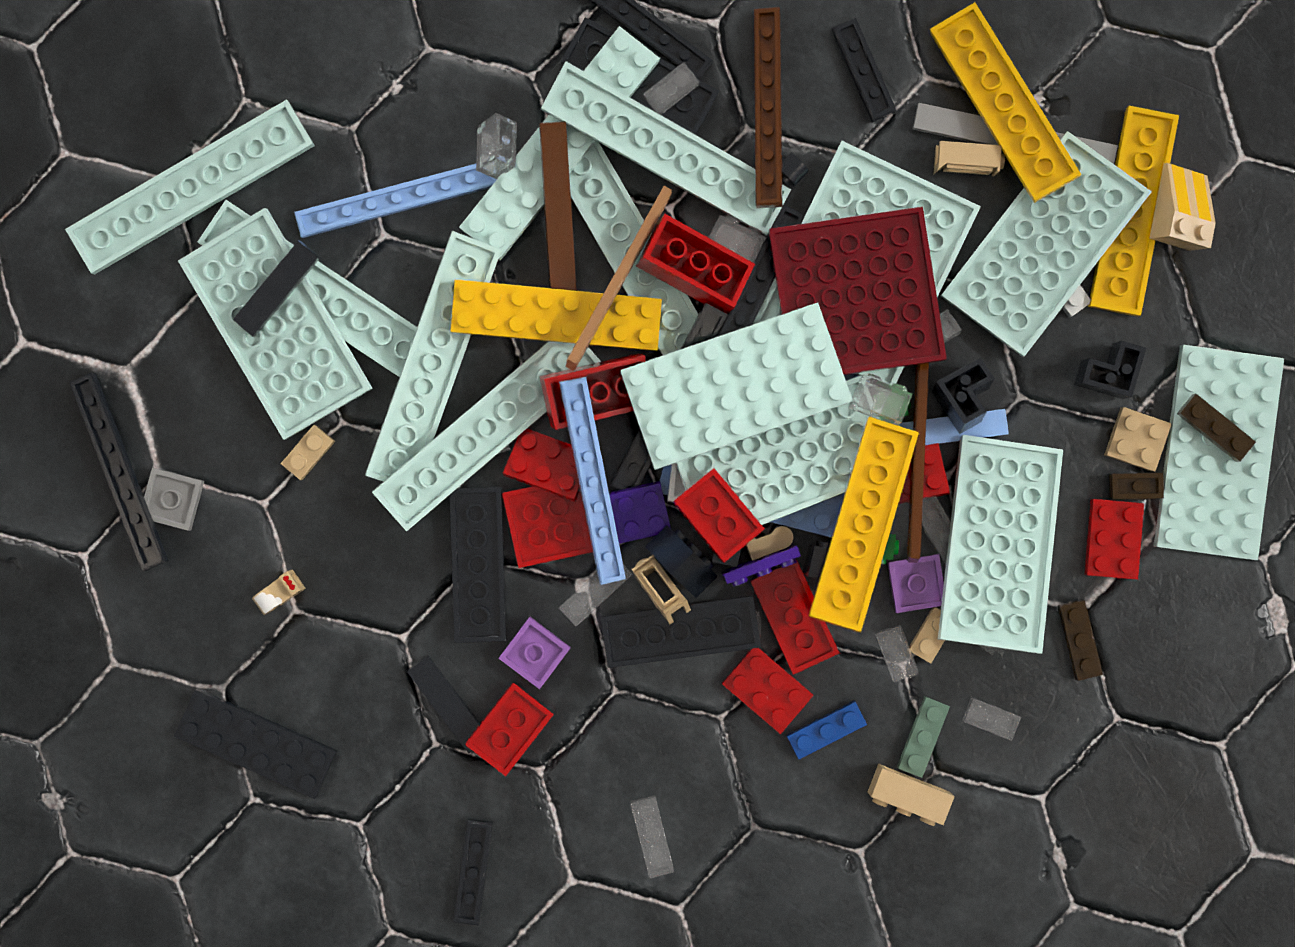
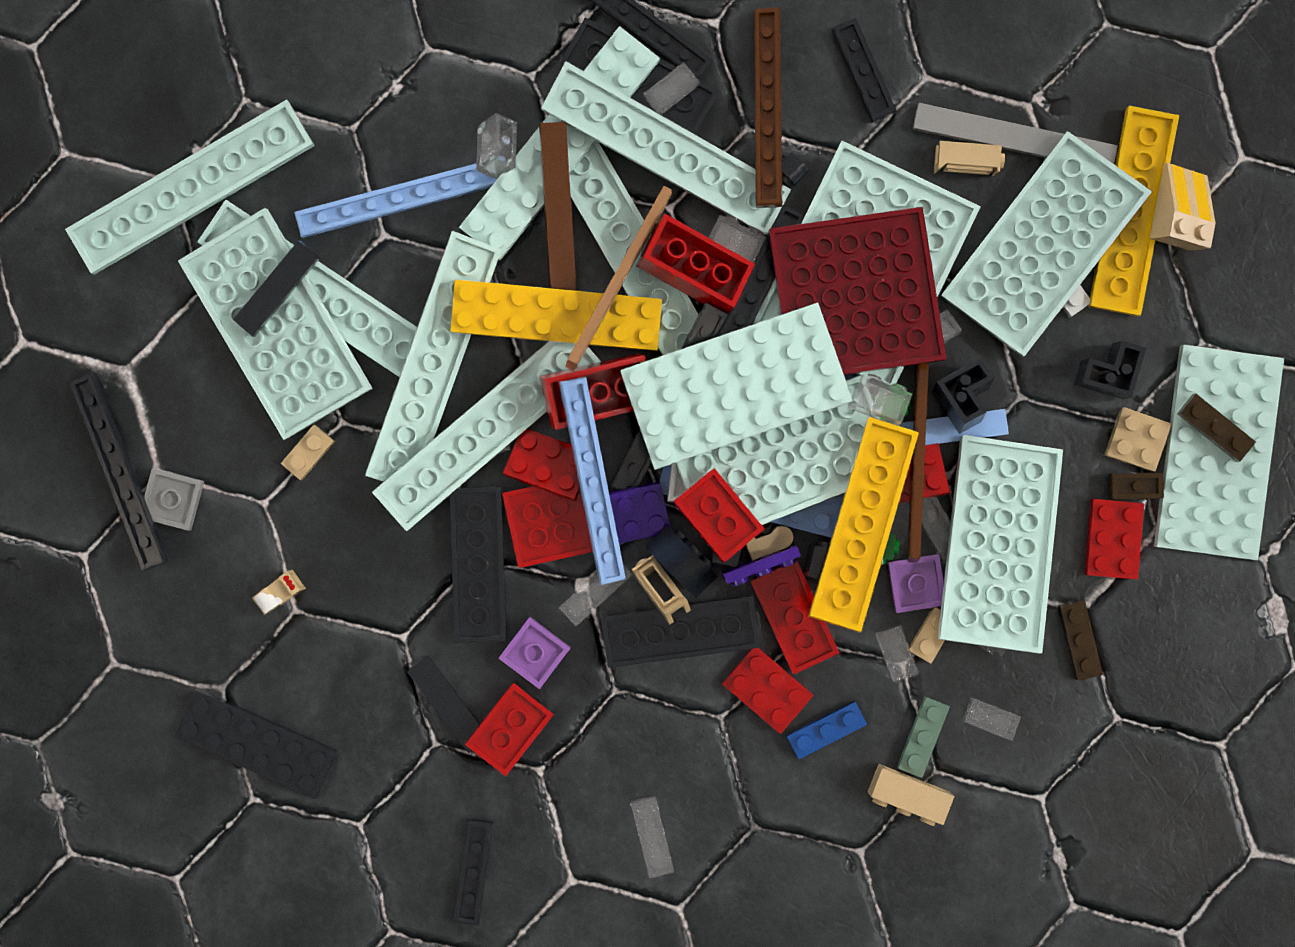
(1005, 102): yellow plate -> none

